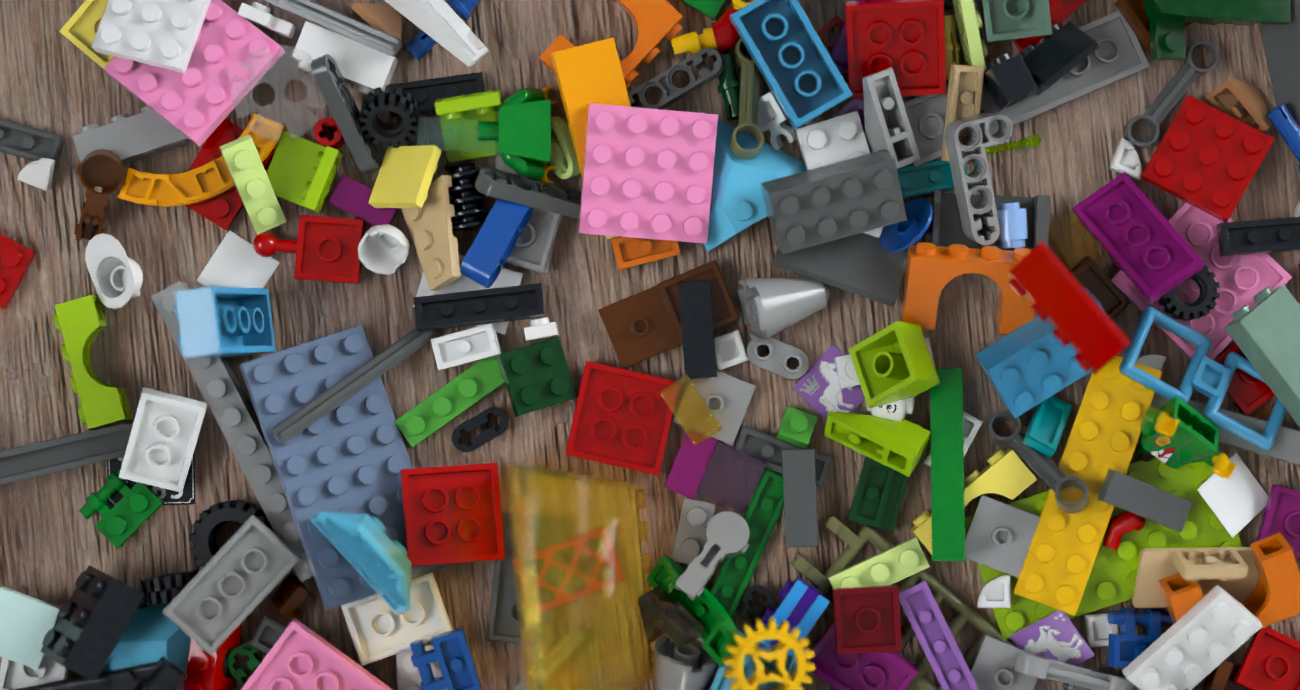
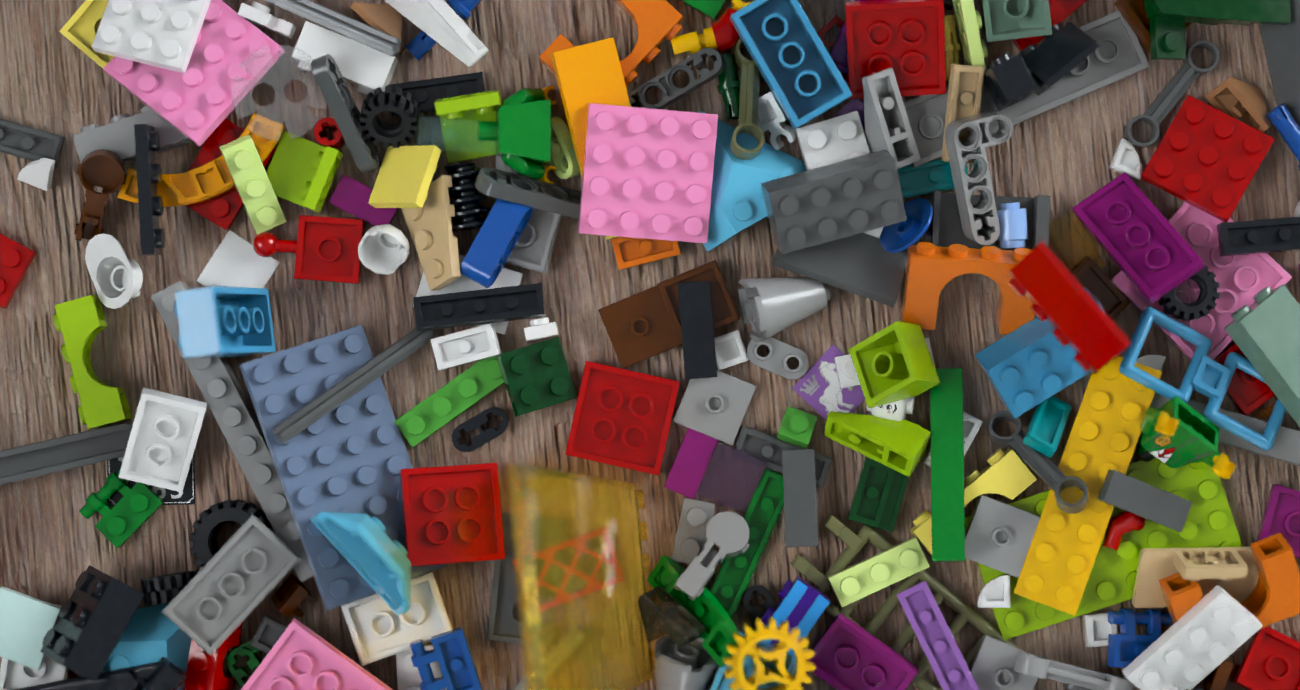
(148, 175): none -> black plate
(691, 410): clear yellow tile -> none
(867, 619): dark red tile -> none
(1033, 141): clear neon green hinge -> none
(1054, 639): sticker -> none
(1234, 499): white sticker -> none

